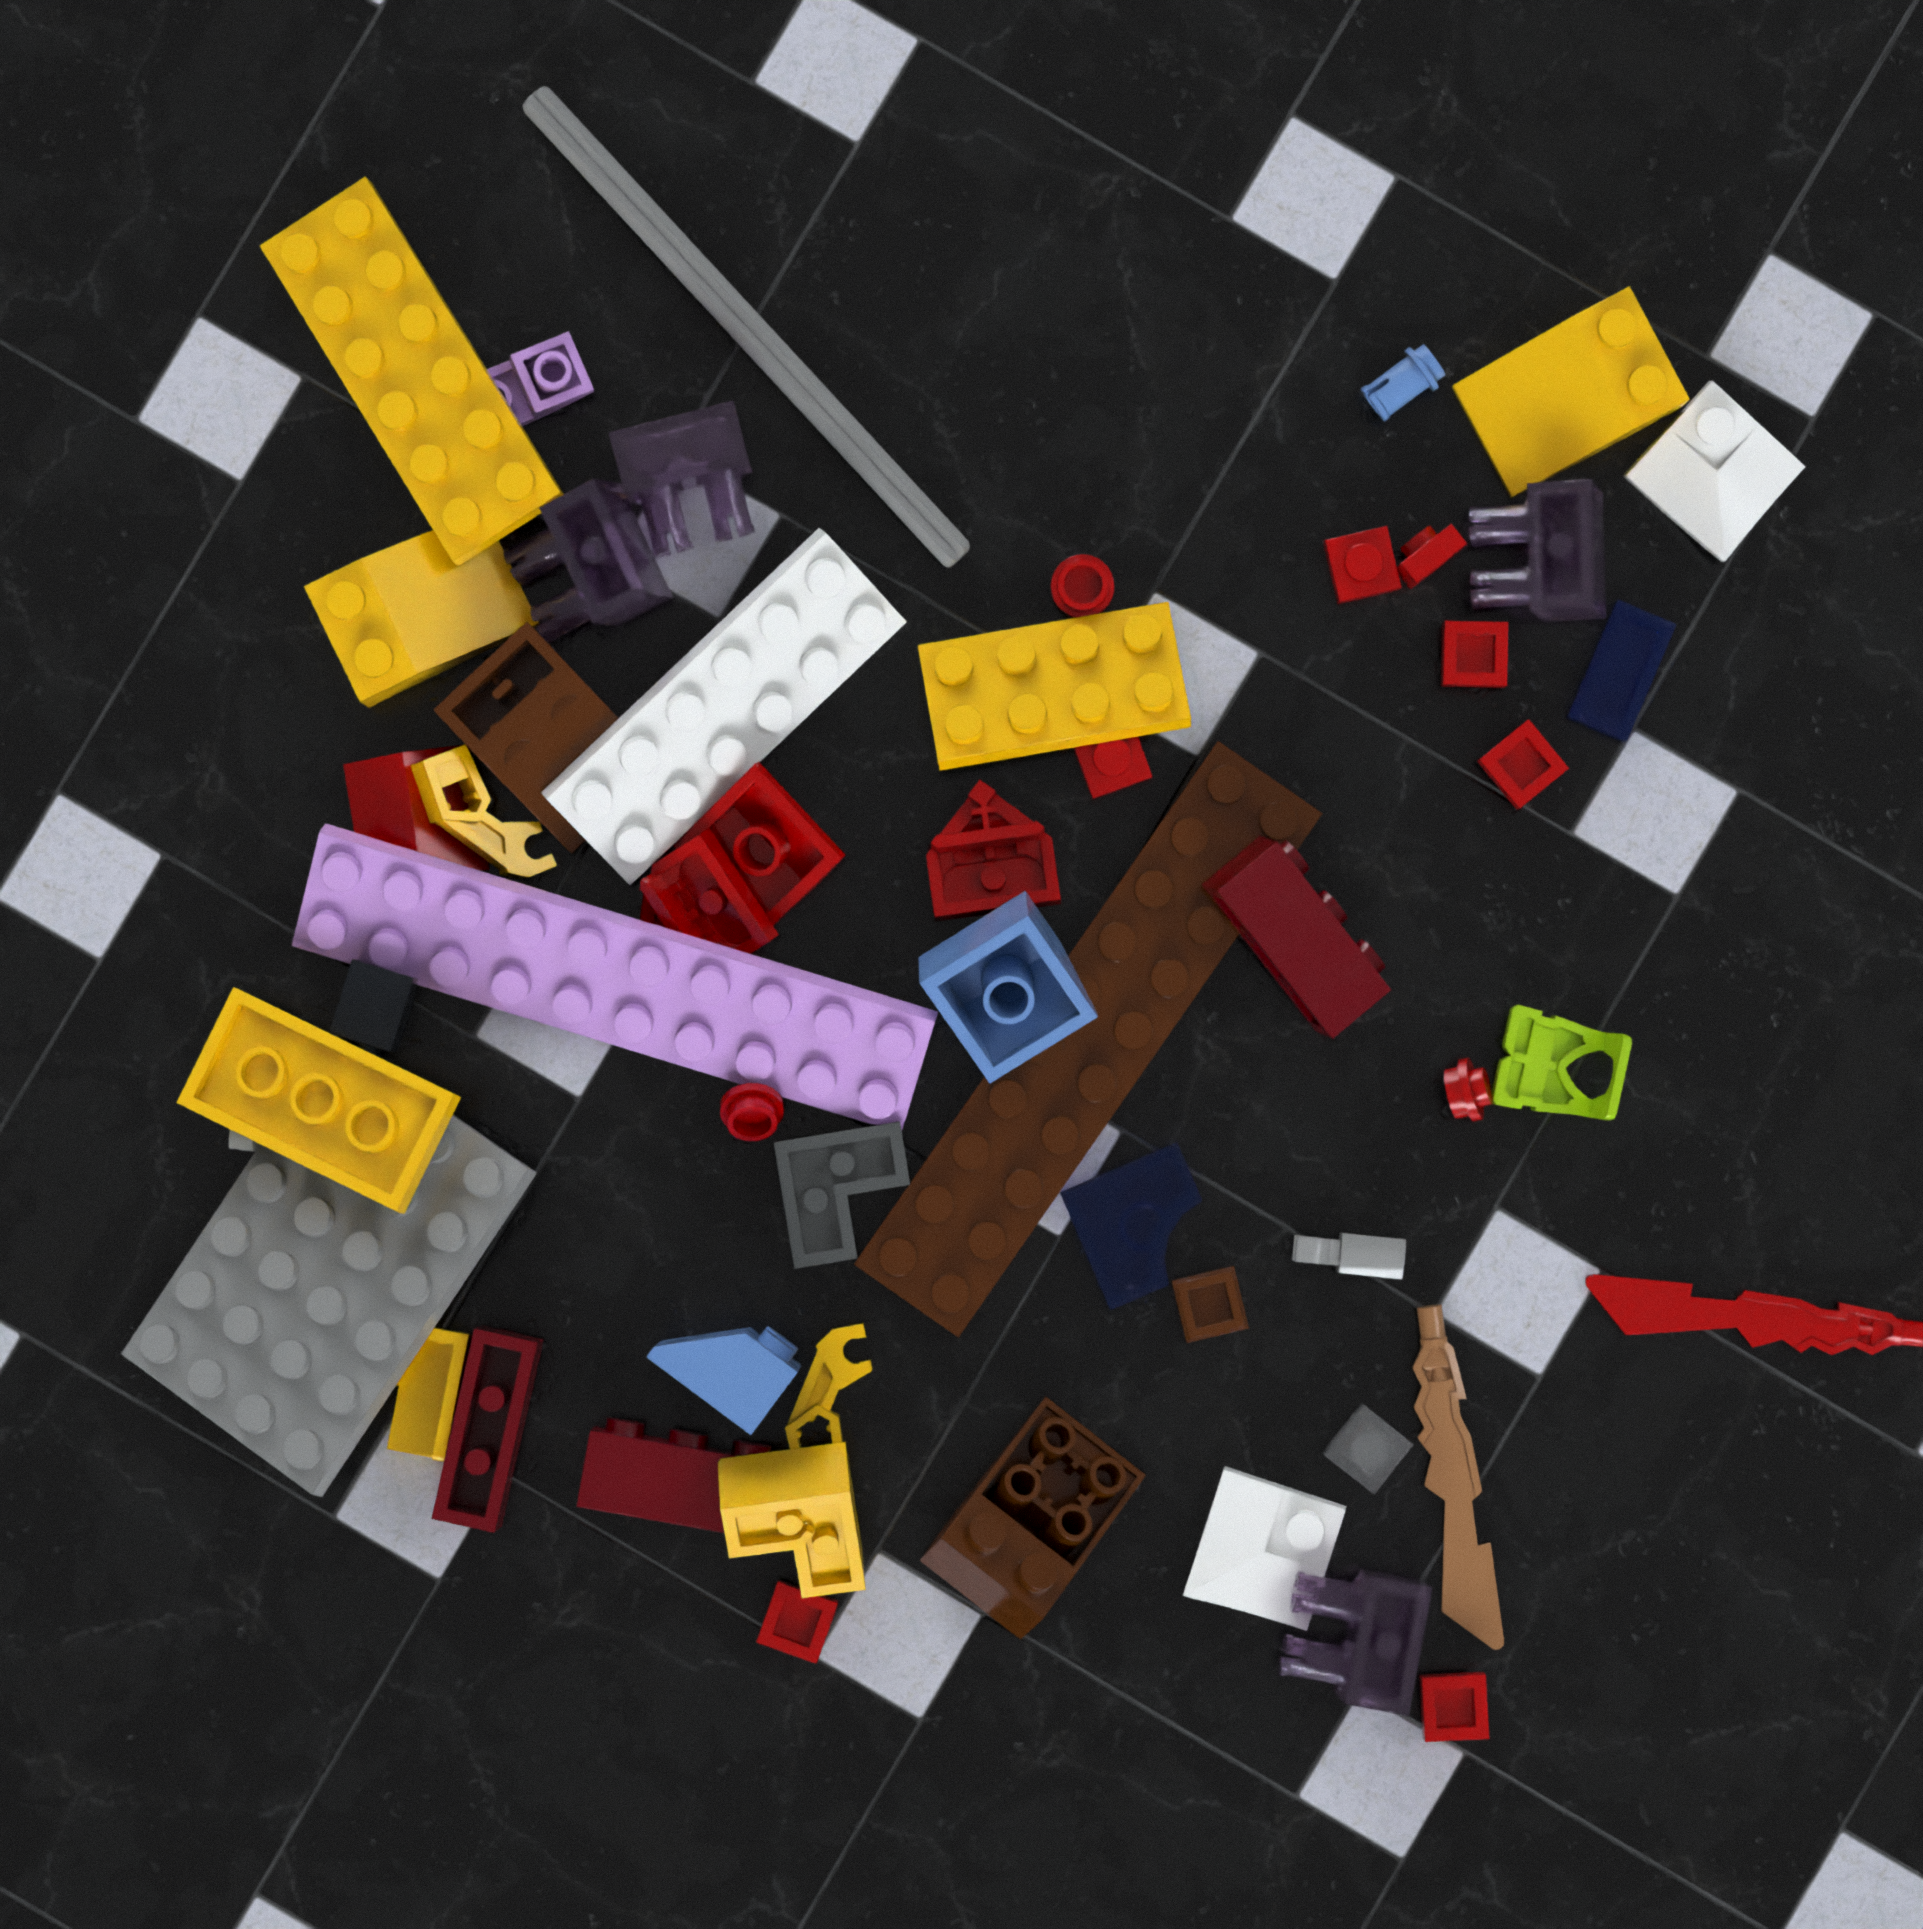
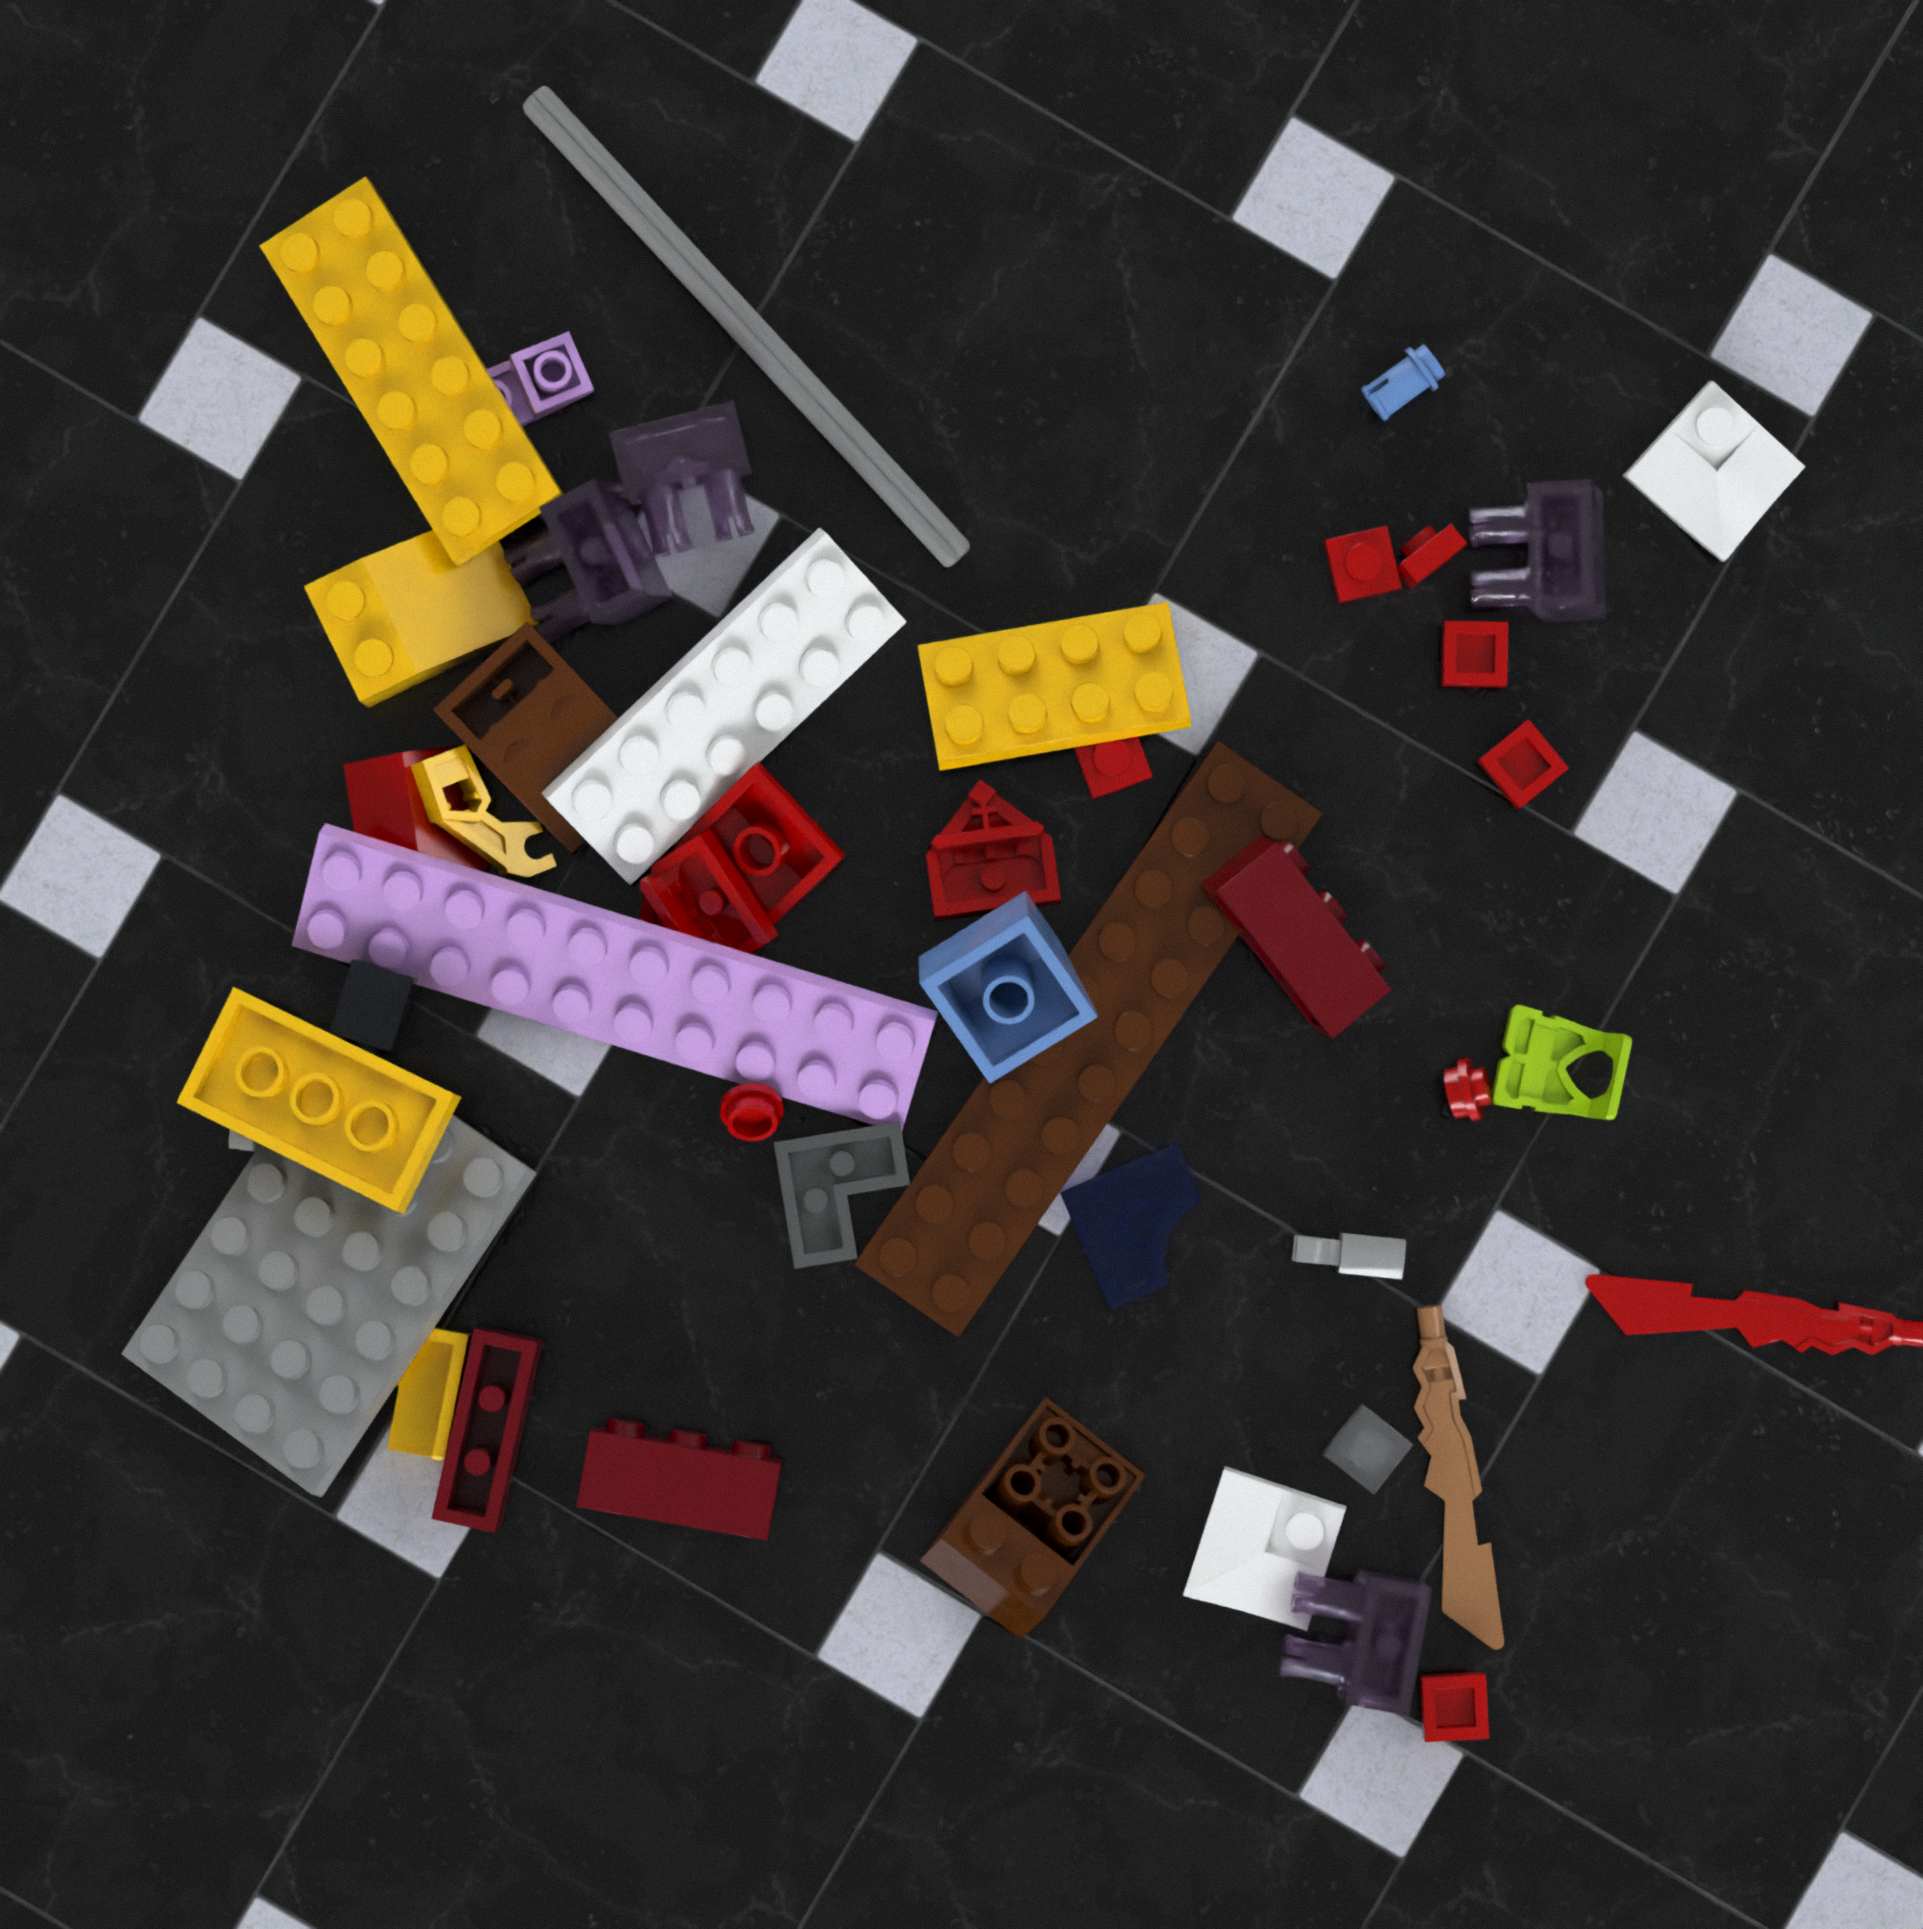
(732, 1370): medium blue slope -> none
(797, 1623): red plate -> none
(798, 1504): yellow panel -> none
(826, 1376): yellow piece -> none
(1082, 586): red plate -> none
(1210, 1304): reddish brown tile -> none
(1571, 392): yellow slope -> none
(1621, 671): clear blue tile -> none

